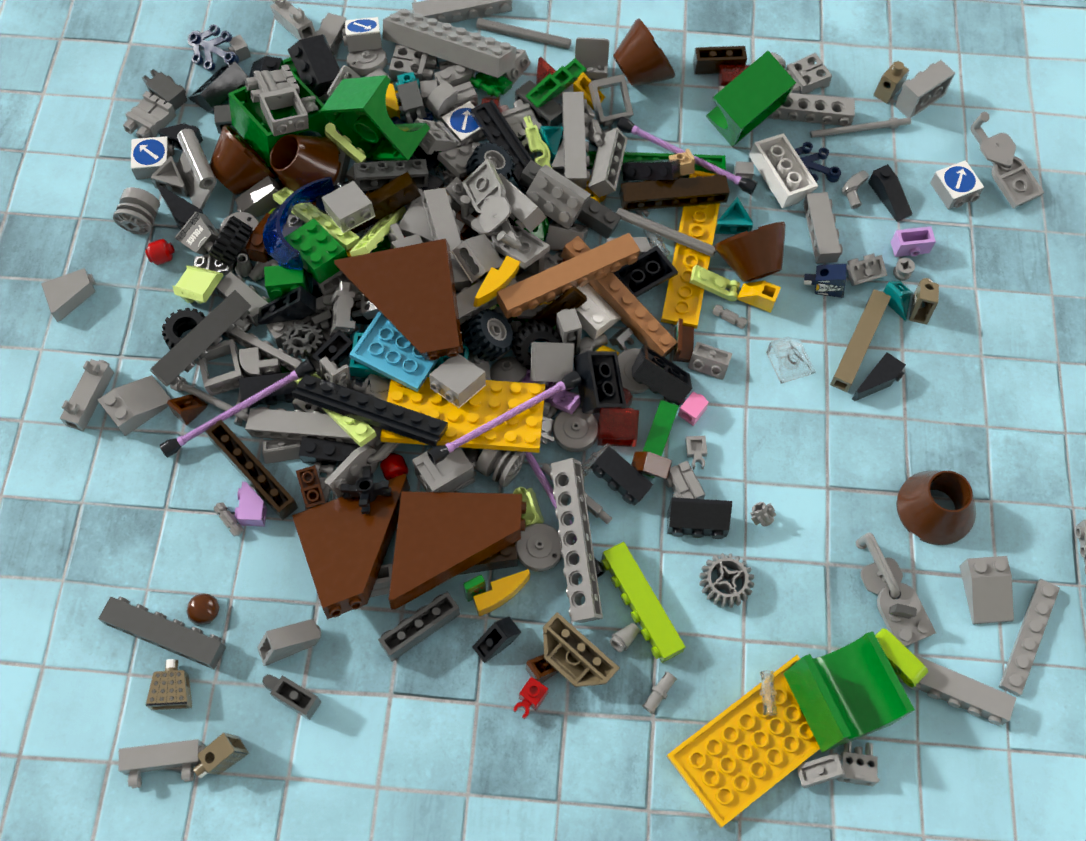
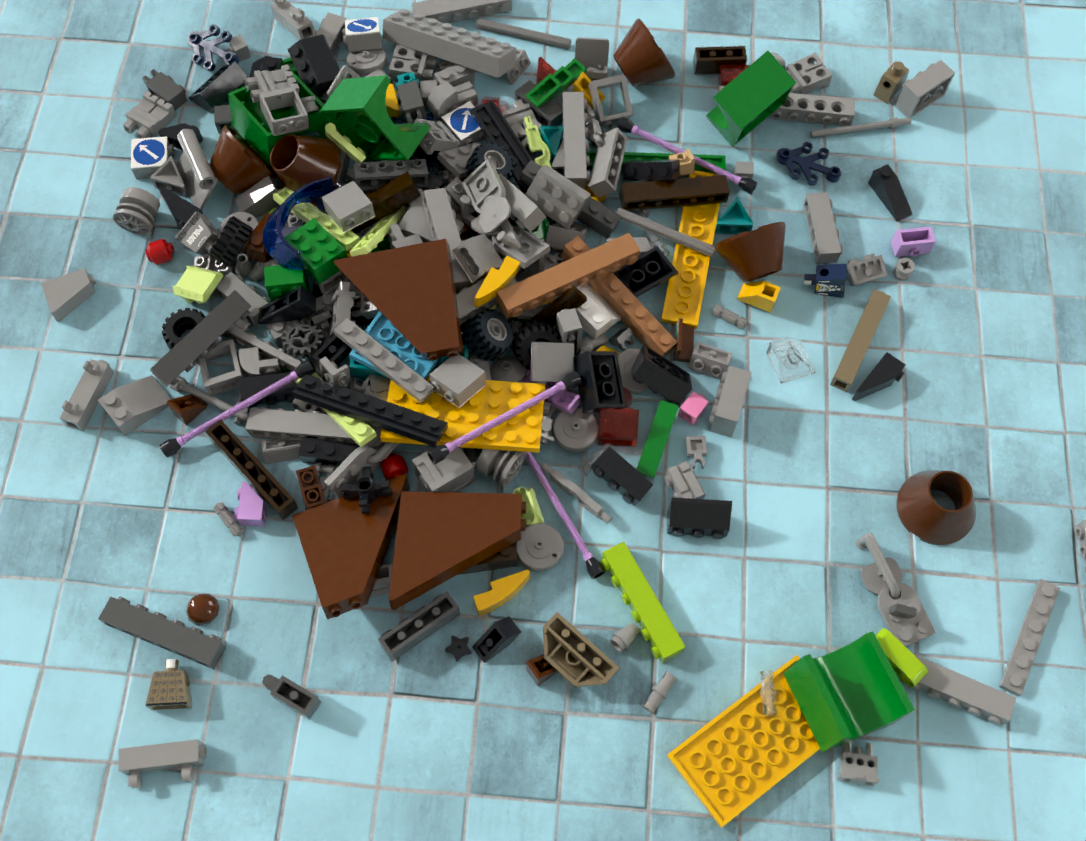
(220, 755): dark tan torso -> none
(288, 641): light grey slope -> none
(384, 360): none -> light grey plate
(458, 653): none -> black plate
(474, 587): green tile -> none
(492, 85): green plate -> none
(531, 696): red brick -> none
(591, 609): light grey brick -> none
(651, 464): slope -> none
(714, 283): yellowish green plate -> none
(729, 401): none -> light grey brick
(740, 572): light grey gear -> none
(763, 514): light grey gear -> none
(782, 170): white slope -> none
(820, 770): light grey plate -> none
(851, 187): light grey arm -> none
(899, 298): teal slope -> none
(929, 294): dark tan torso -> none
(957, 185): piece -> none
(988, 589): light grey slope -> none
(1007, 170): light grey plate -> none

